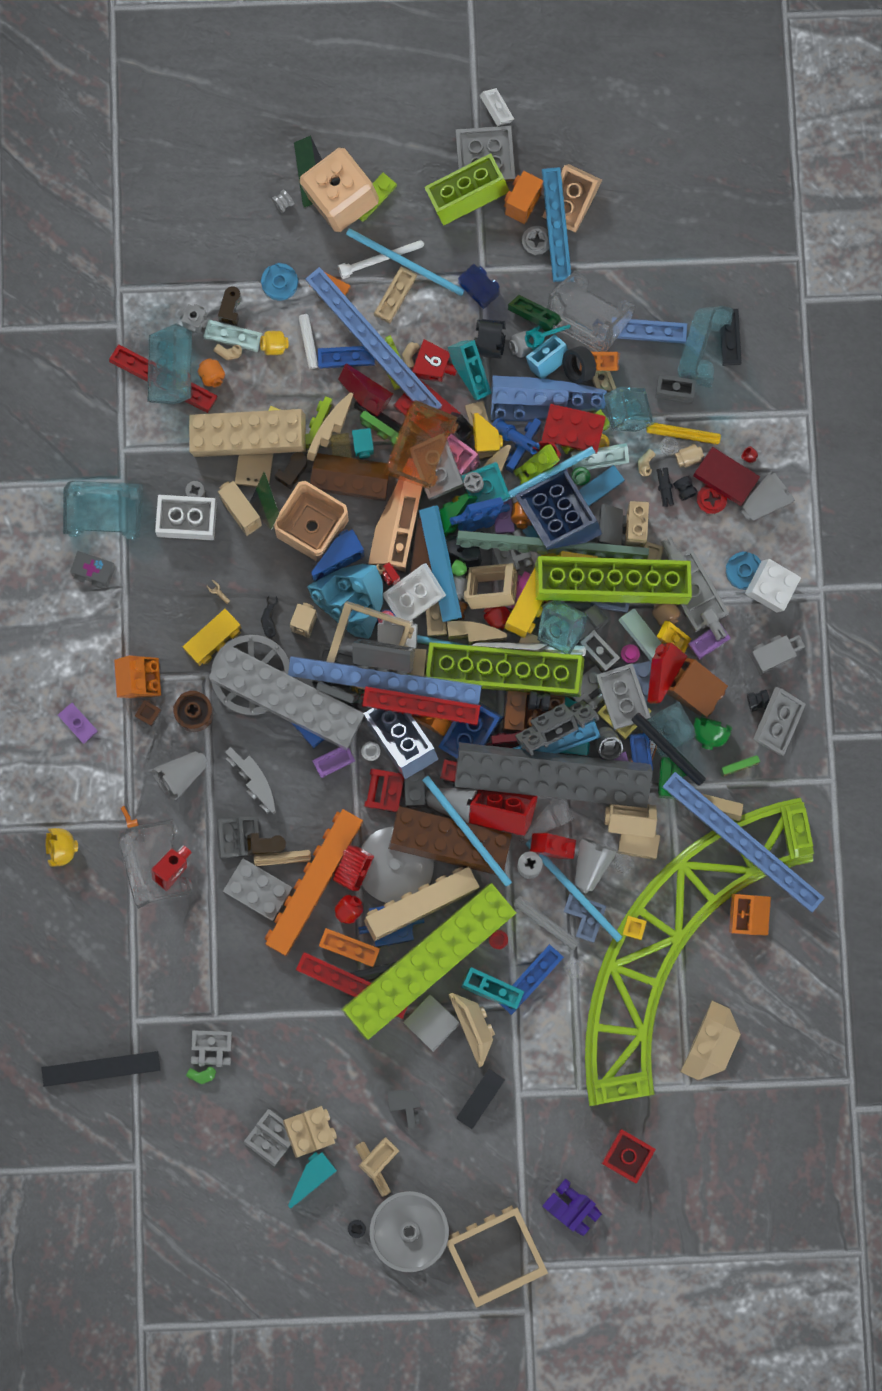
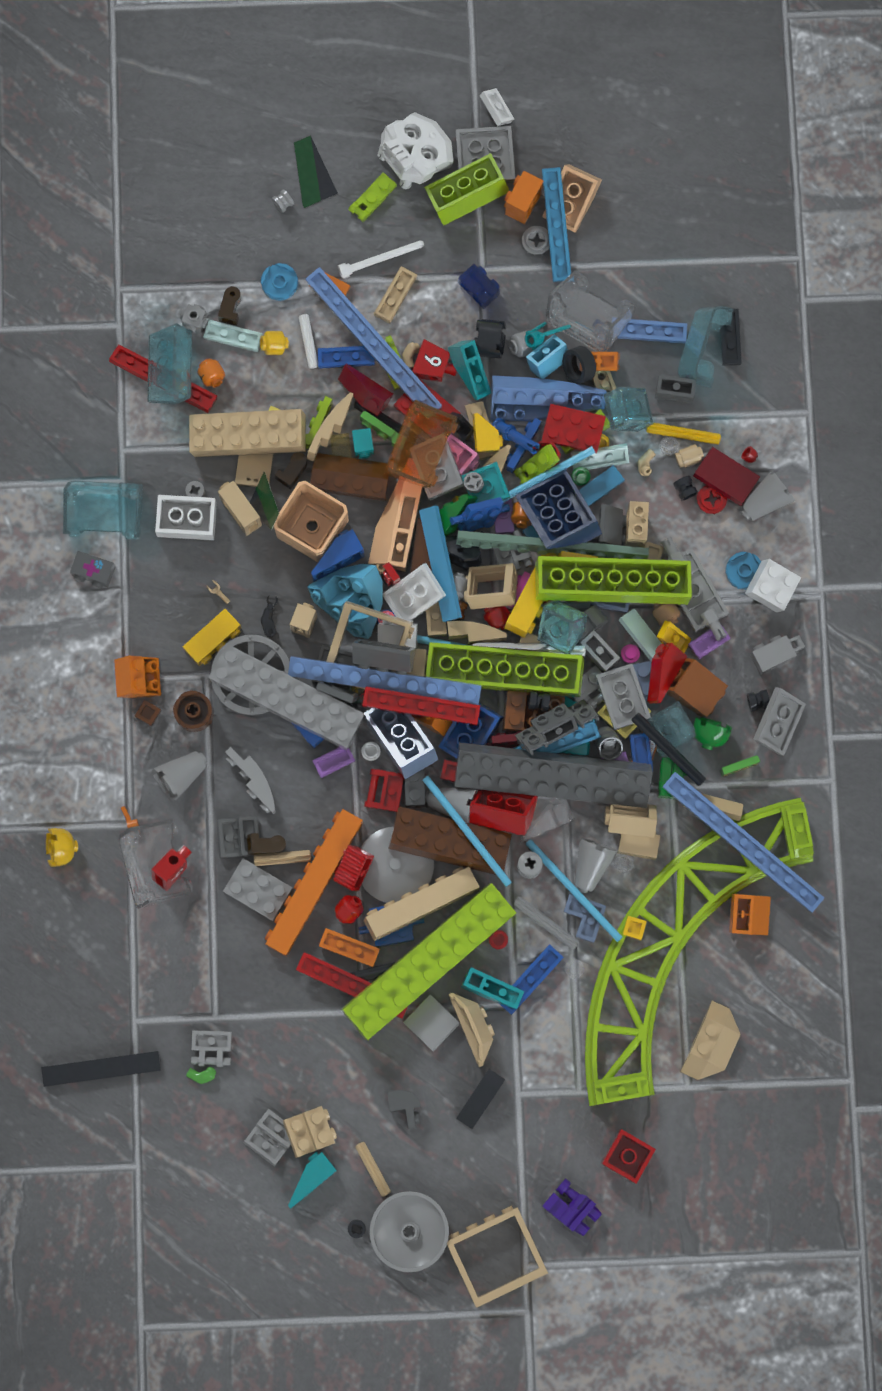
(77, 723): medium lavender plate -> none
(228, 354): tan arm -> none
(346, 201): light nougat plate -> none
(378, 1158): tan tile -> none
(407, 263): medium azure piece -> none
(408, 154): none -> white brick
(459, 568): bright green hinge -> none
(534, 312): dark green plate -> none
(553, 845): red brick -> none
(665, 487): black pin -> none

